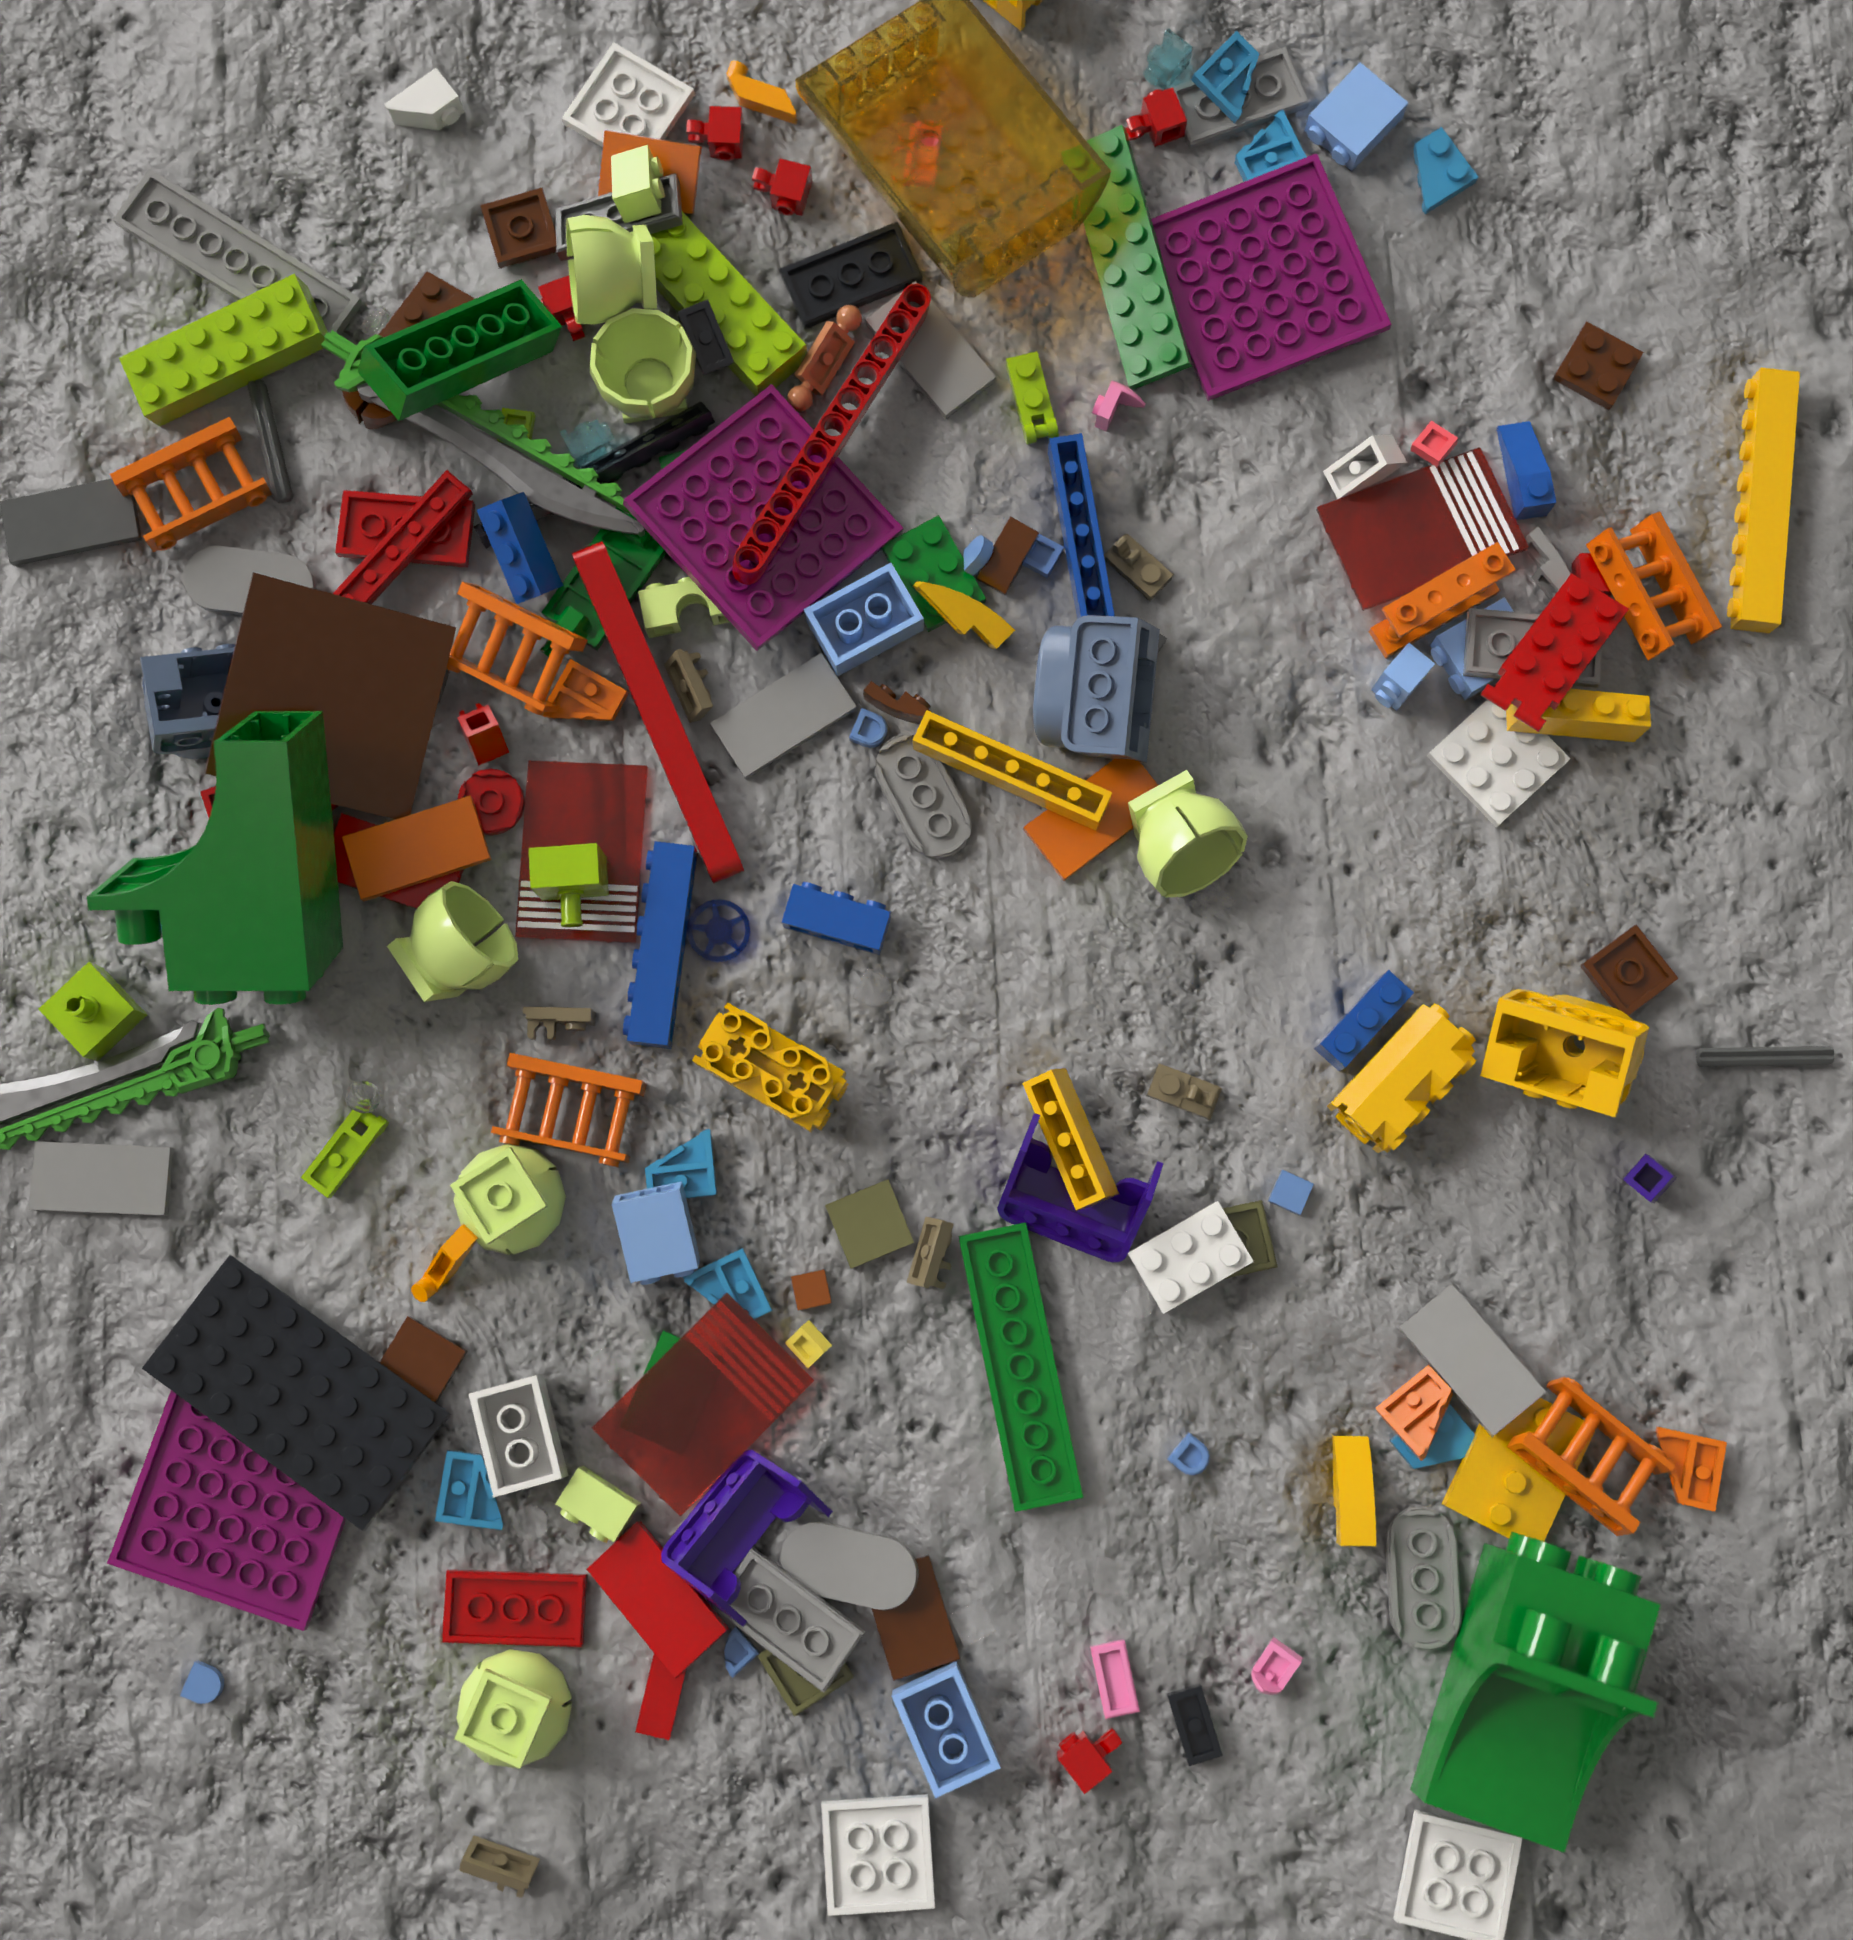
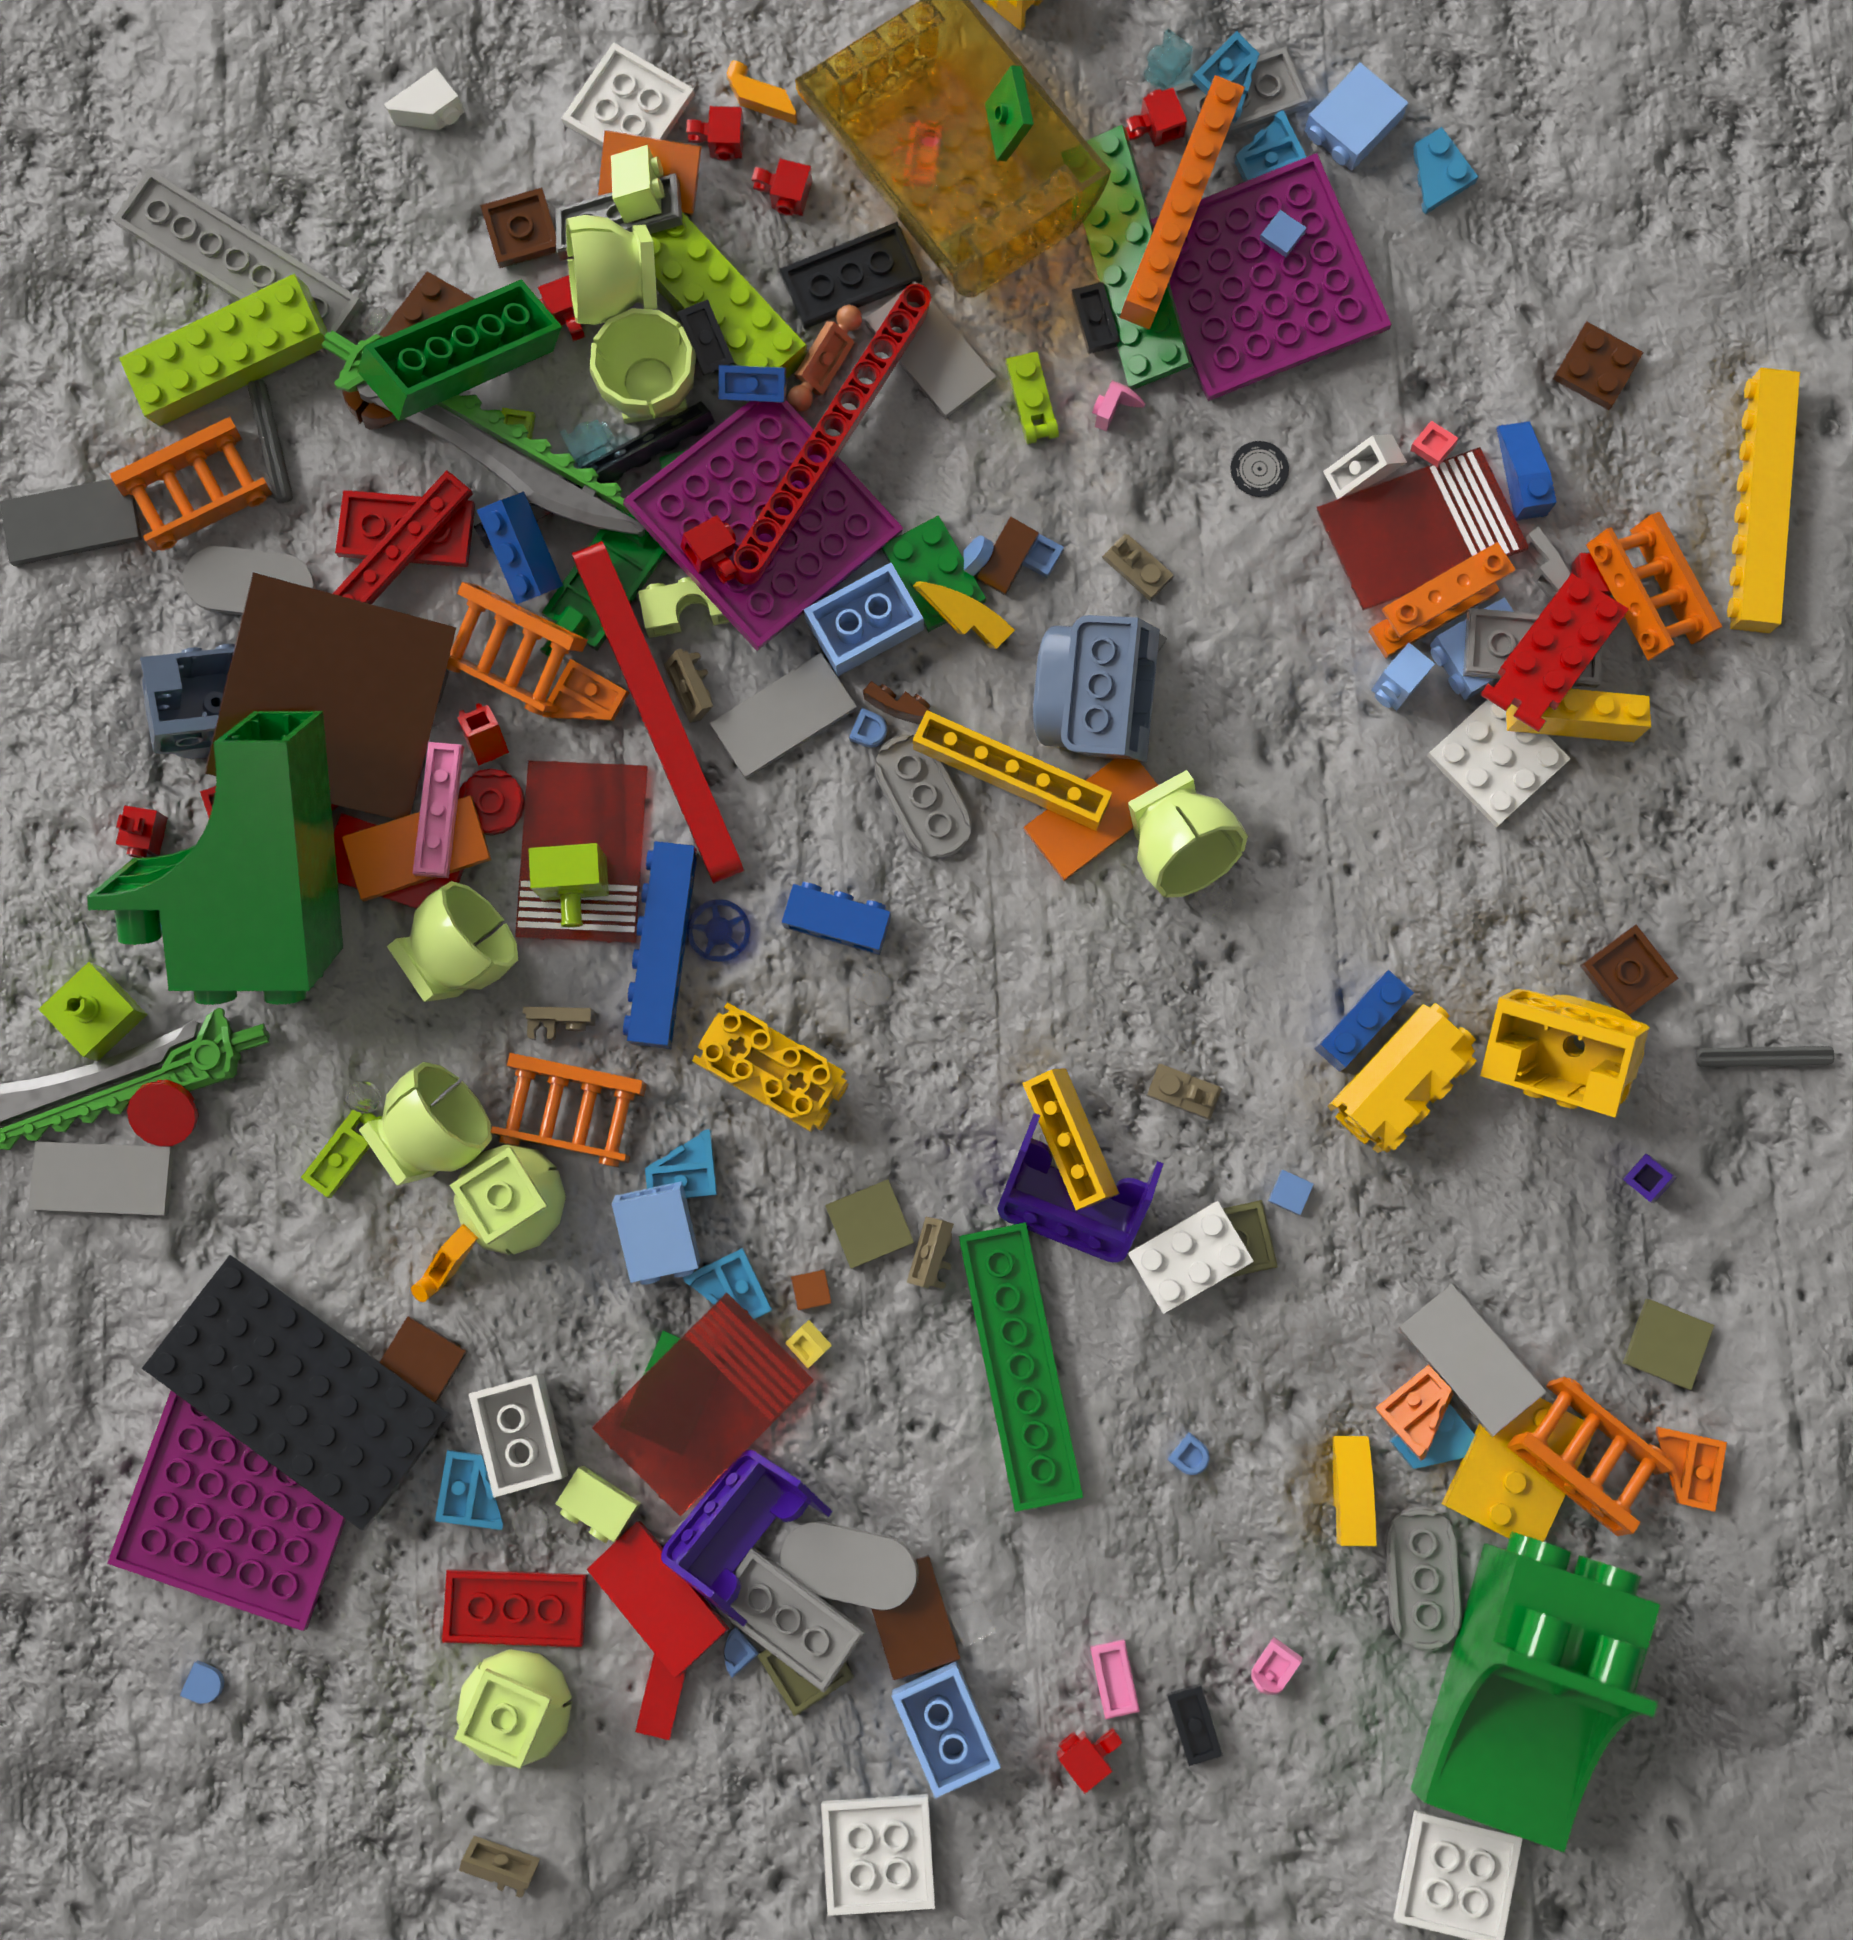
(140, 831): none -> red brick
(162, 1113): none -> red tile
(425, 1138): none -> yellowish green plate
(438, 810): none -> bright pink tile
(710, 546): none -> red brick
(752, 383): none -> blue plate
(1009, 113): none -> green plate
(1079, 526): blue brick -> none
(1095, 317): none -> black plate
(1182, 202): none -> orange brick
(1259, 468): none -> sticker
(1283, 233): none -> medium blue tile
(1668, 1344): none -> olive tile

